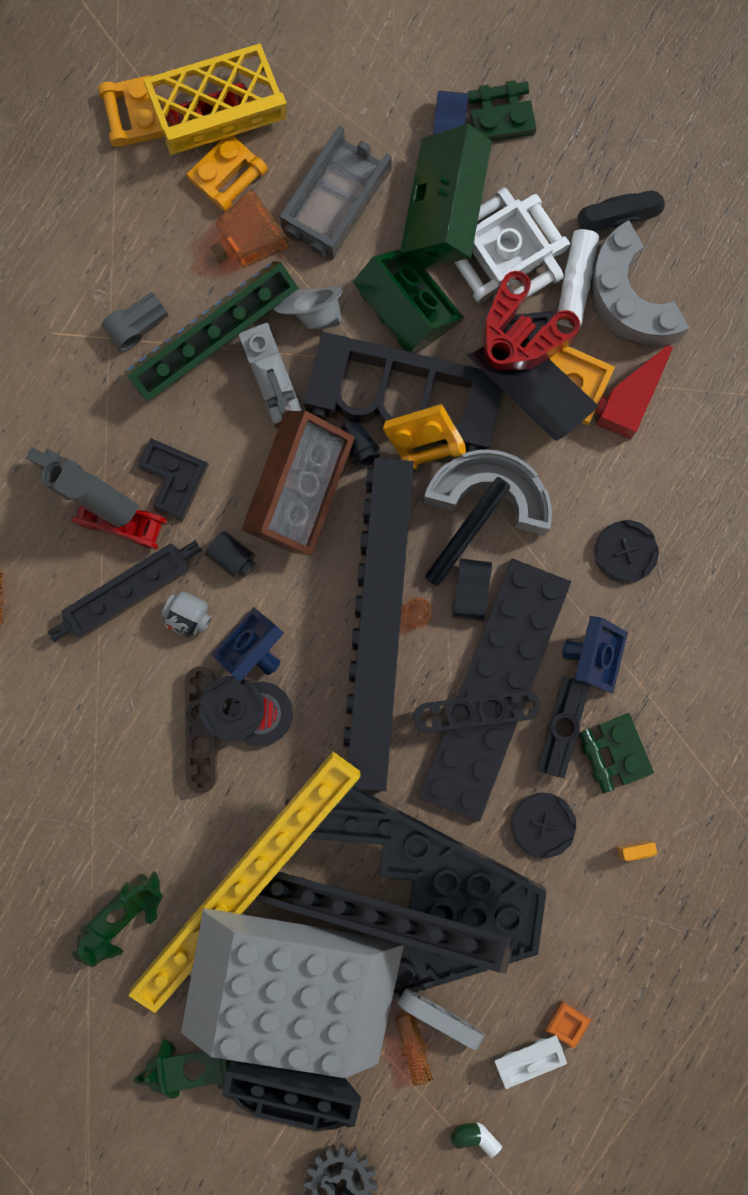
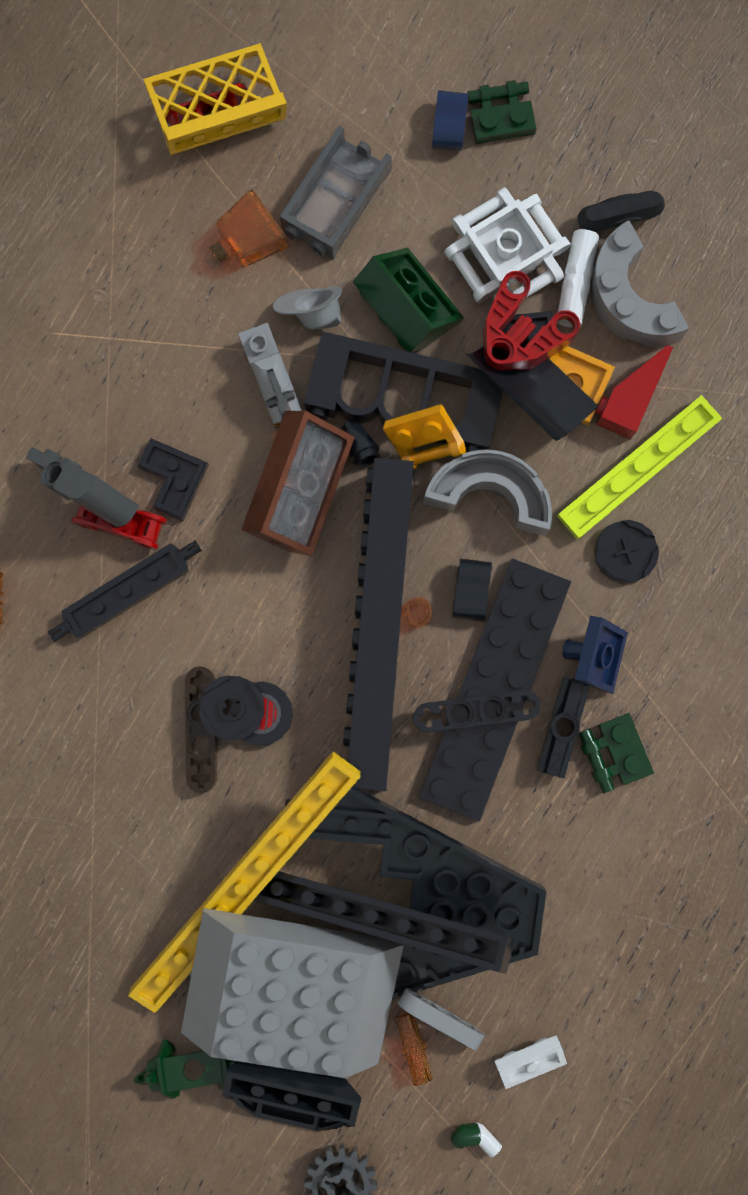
(96, 937): dark green piece -> none
(128, 325): dark grey piece -> none
(140, 111): light orange plate -> none
(186, 614): light grey head -> none
(211, 330): dark green brick -> none
(220, 166): light orange plate -> none
(231, 555): black brick -> none
(249, 646): dark blue tile -> none
(446, 197): dark green brick -> none
(467, 531): black axle -> none
(543, 825): black tile -> none
(567, 1024): orange tile -> none
(637, 850): light orange tile -> none
(639, 467): none -> neon yellow plate

